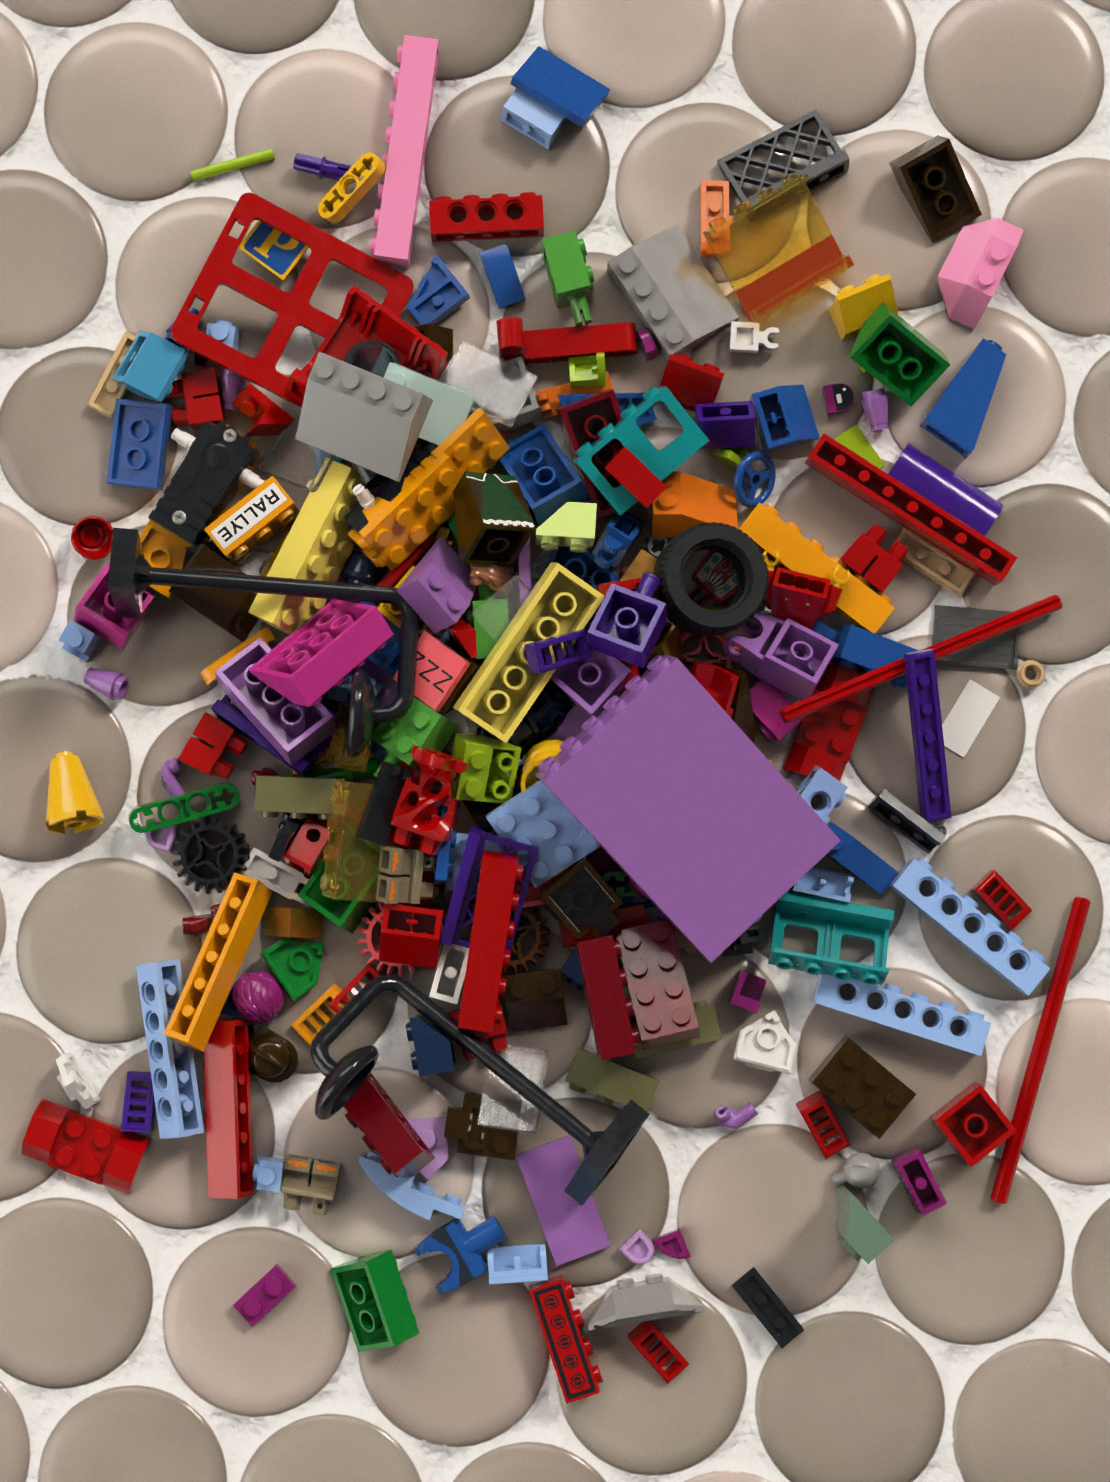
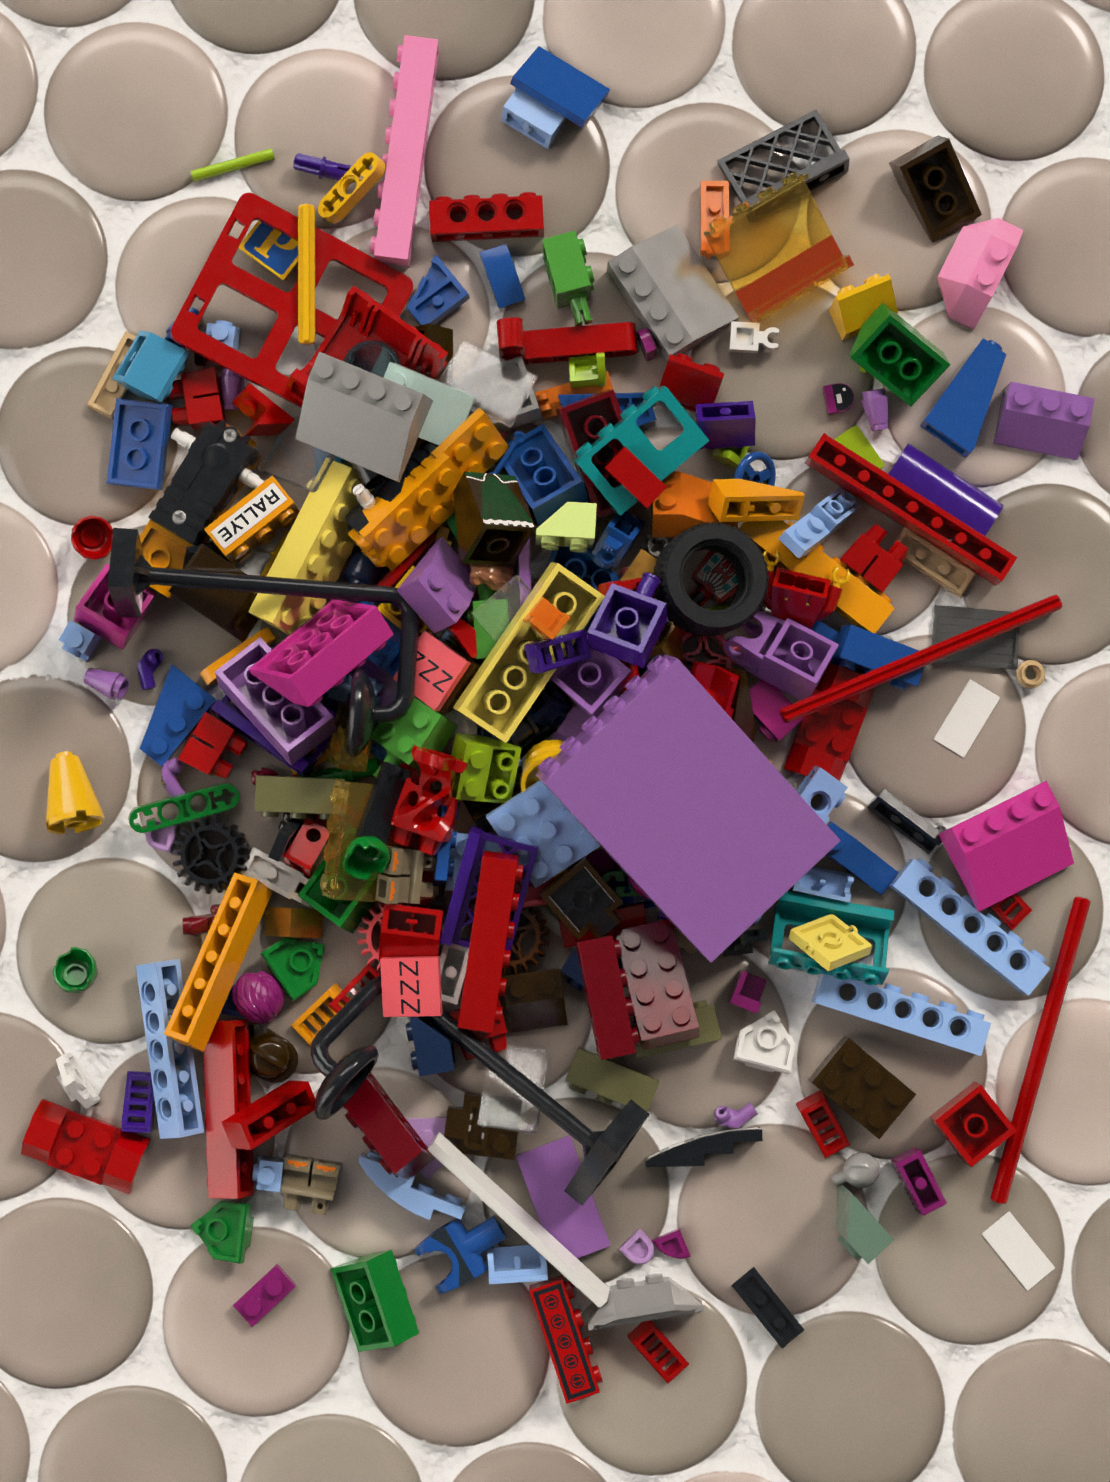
(75, 970): none -> green hair
(147, 666): none -> dark purple arm
(175, 715): none -> blue wing
(226, 1230): none -> green plate
(269, 1115): none -> red brick
(306, 274): none -> yellow axle
(365, 856): none -> green hair
(411, 986): none -> coral tile
(518, 437): none -> blue hinge
(519, 1220): none -> white tile
(546, 619): none -> orange panel
(692, 1151): none -> black slope
(752, 501): none -> light orange slope
(784, 418): blue slope -> none
(820, 523): none -> light blue slope
(830, 942): none -> light yellow plate
(927, 735): dark purple tile -> none
(1009, 846): none -> dark pink slope
(1018, 1250): none -> white sticker
(1043, 420): none -> medium lavender slope

